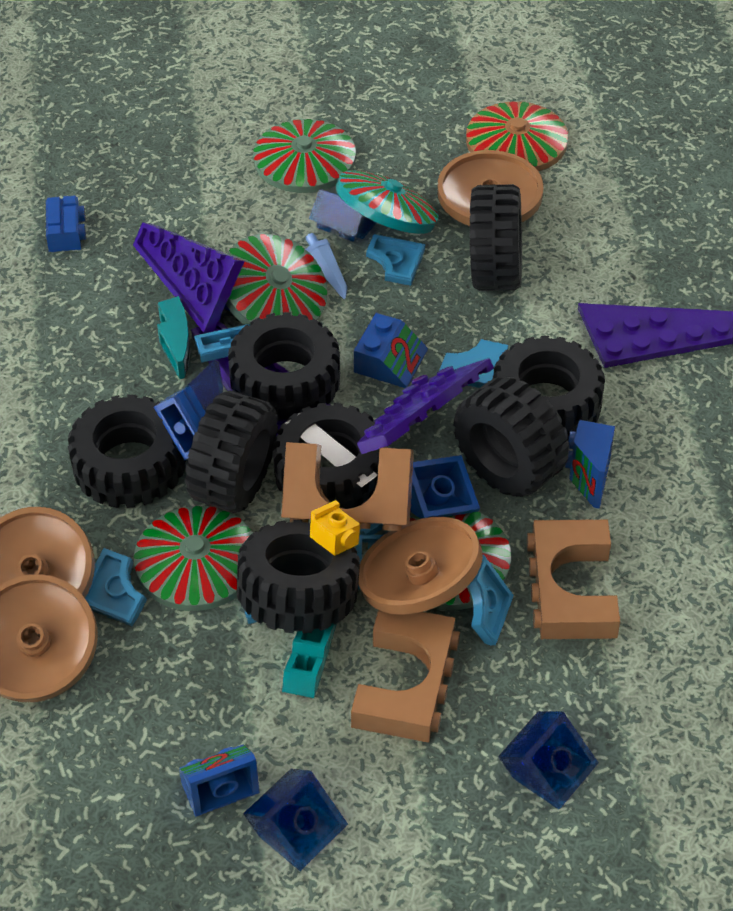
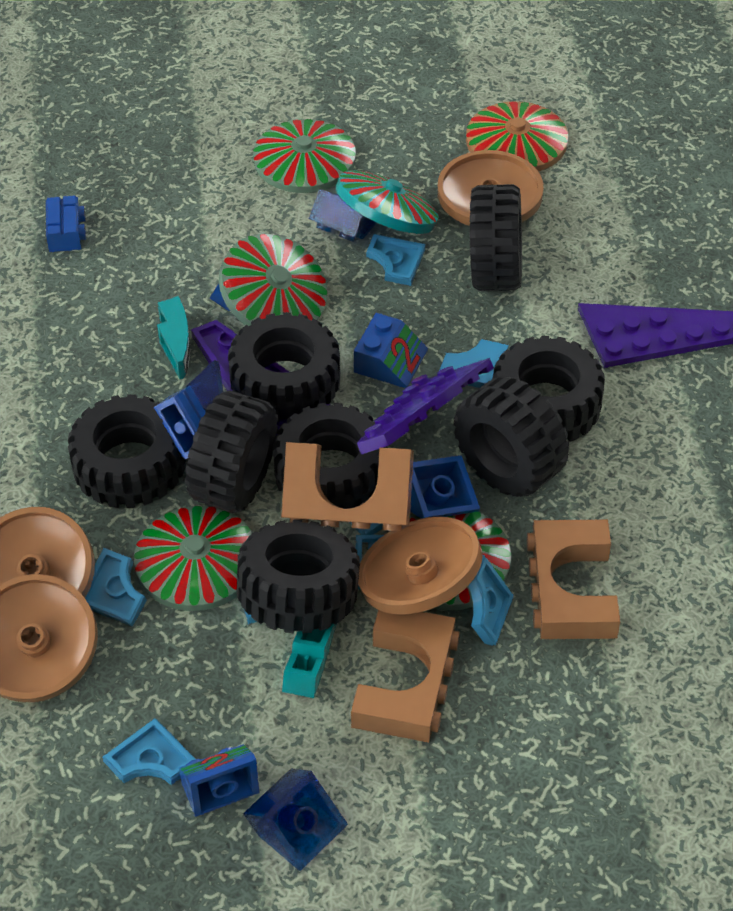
(148, 753): none -> dark azure tile
(191, 271): dark purple wing -> none
(219, 349): dark azure tile -> none
(325, 258): light blue bar -> none
(332, 450): white sticker -> none
(334, 528): yellow brick -> none
(549, 757): clear blue slope -> none
(590, 459): blue slope -> none

